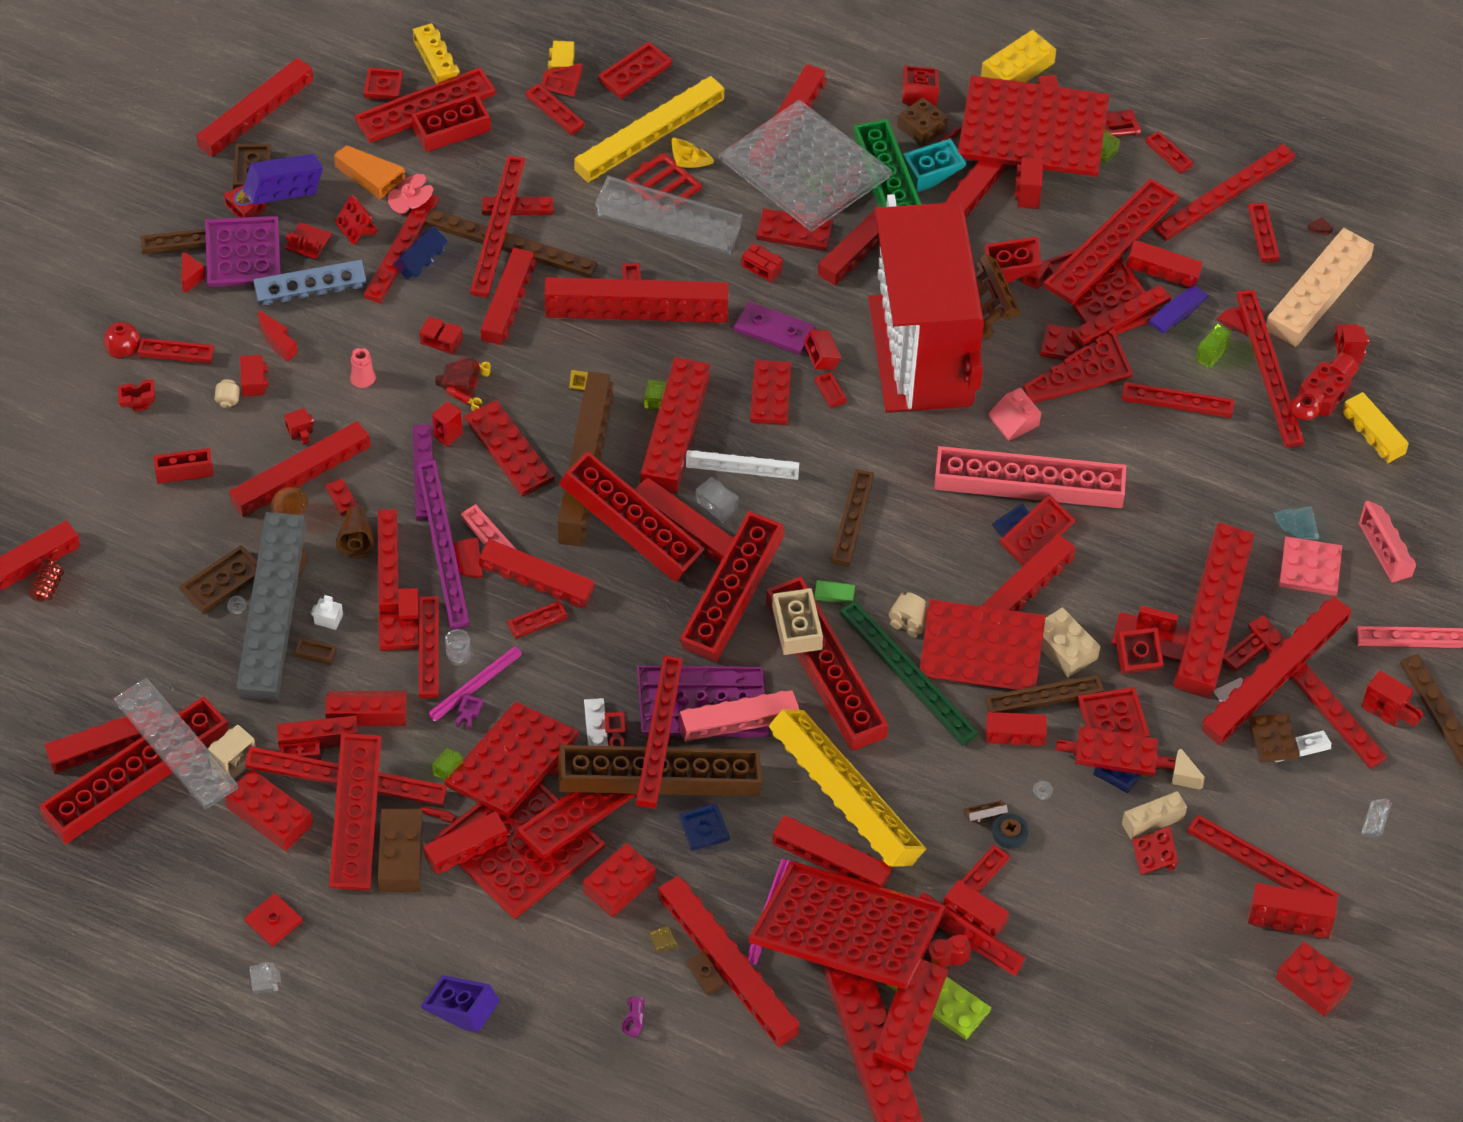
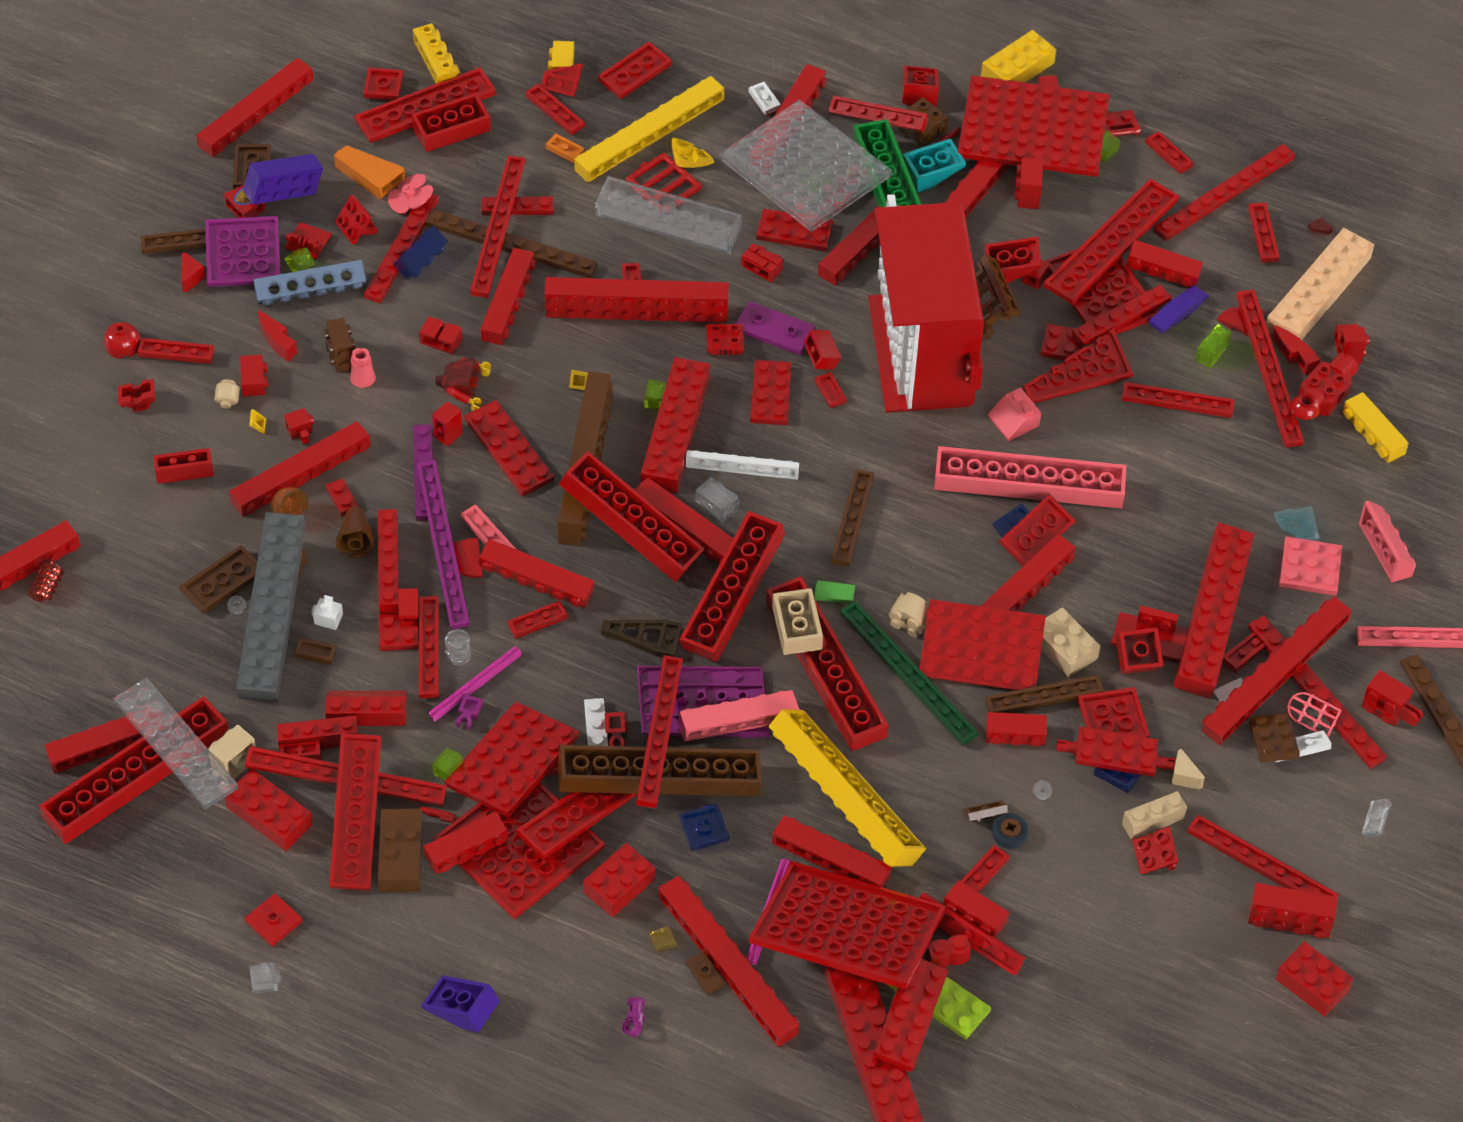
(257, 421): none -> yellow slope
(300, 260): none -> clear neon green brick
(339, 344): none -> reddish brown brick
(564, 147): none -> orange plate
(668, 639): none -> dark brown plate
(725, 337): none -> red hinge
(764, 98): none -> white plate
(874, 112): none -> red plate
(1295, 350): none -> red slope
(1322, 711): none -> coral window

